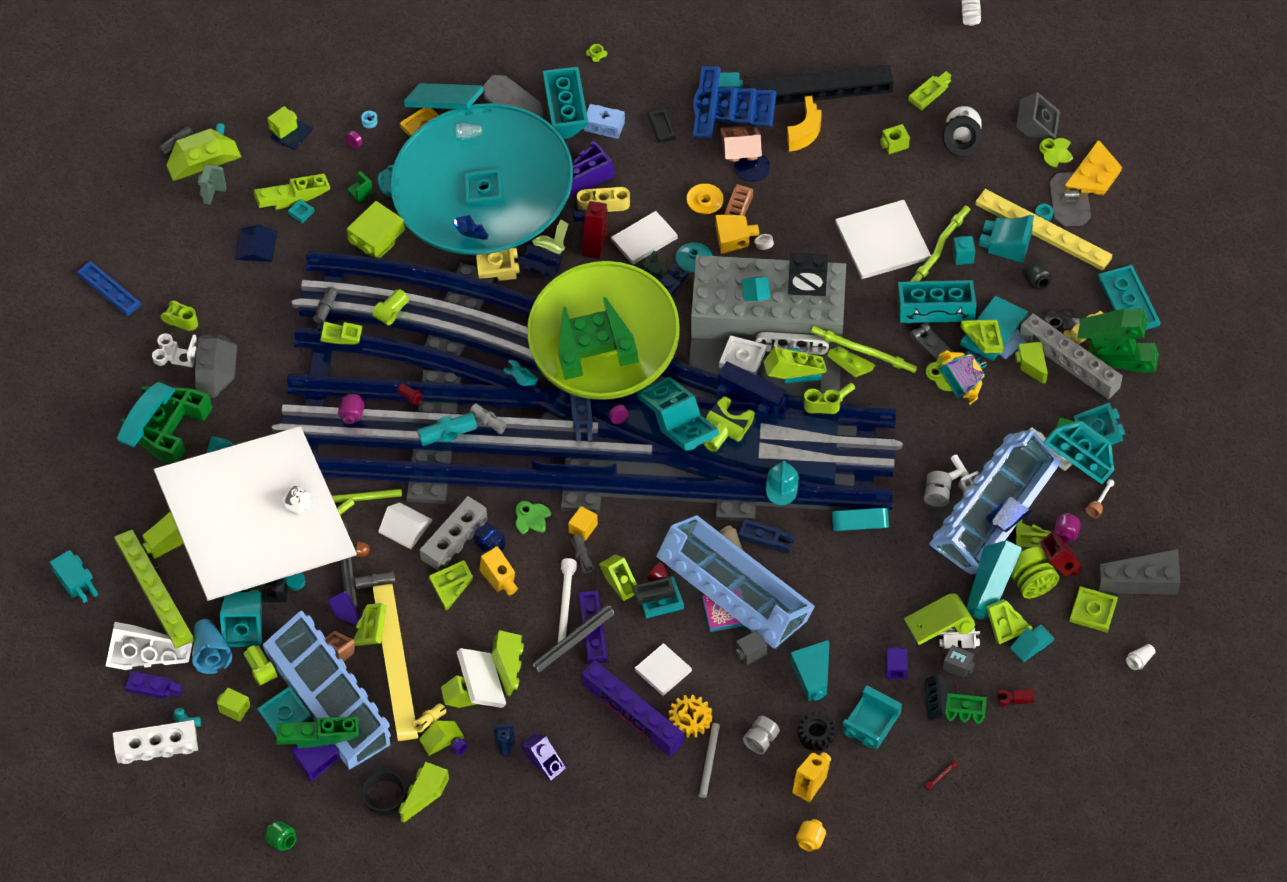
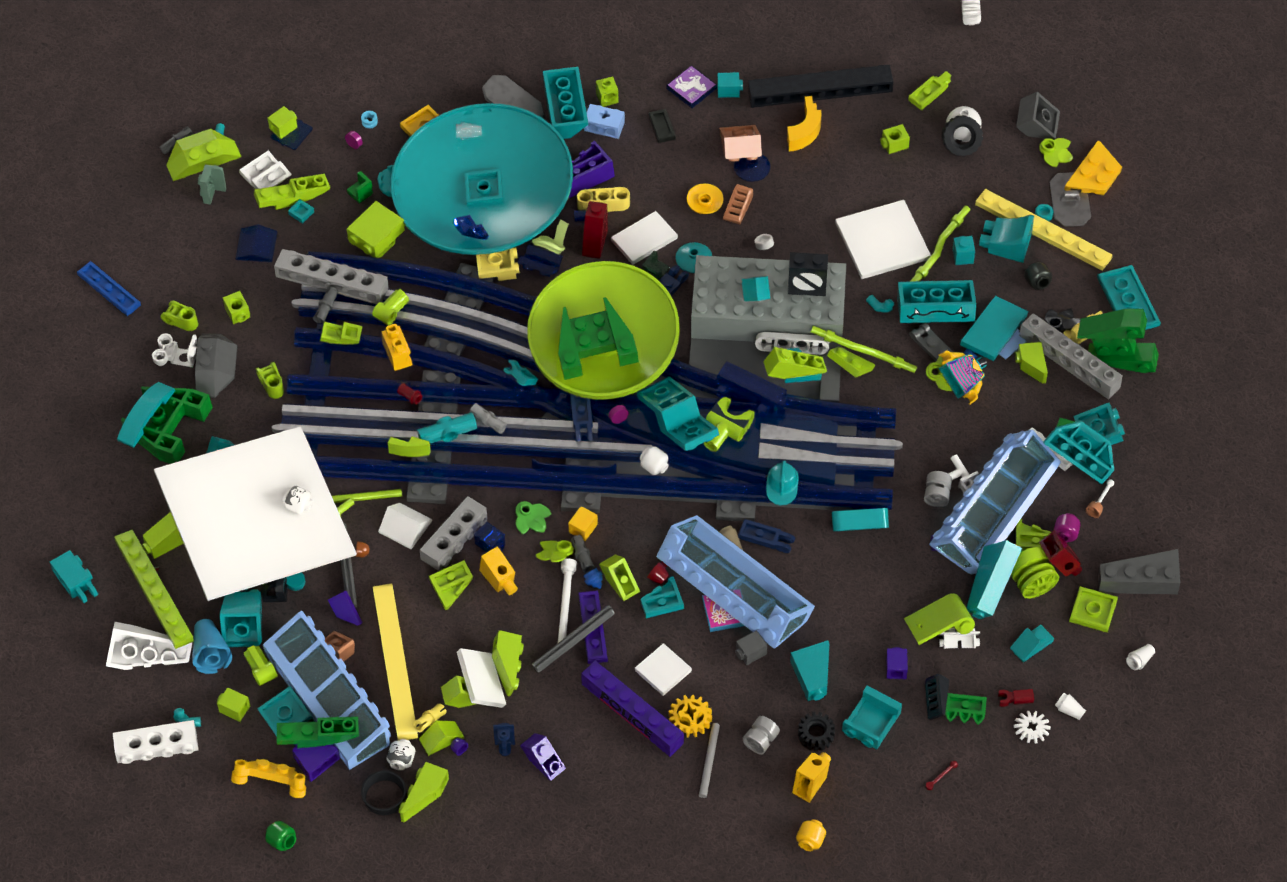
(152, 685): dark purple hinge -> none
(236, 307): none -> lime brick
(265, 171): none -> white slope
(270, 771): none -> yellow plate
(271, 380): none -> lime piece
(319, 272): none -> light grey brick
(351, 408): magenta head -> none
(371, 625): lime wing -> none
(374, 580): dark grey pin -> none
(396, 347): none -> yellow hips
(401, 754): none -> white head
(414, 448): none -> lime slope
(443, 96): teal tile -> none
(555, 550): none -> lime plate
(594, 578): none -> blue plate
(596, 52): lime plate -> none
(607, 91): none -> lime brick
(654, 460): none -> white head
(654, 591): pearl dark grey tile -> none
(691, 86): none -> tile
(729, 104): blue slope -> none
(734, 232): yellow torso -> none
(743, 354): white plate -> none
(821, 402): lime beam -> none
(886, 306): none -> teal arm
(959, 662): dark grey brick -> none
(984, 334): lime wing -> none
(1006, 621): lime wing -> none
(1008, 514): clear blue piece -> none
(1029, 733): none -> white gear
(1070, 706): none -> white cone

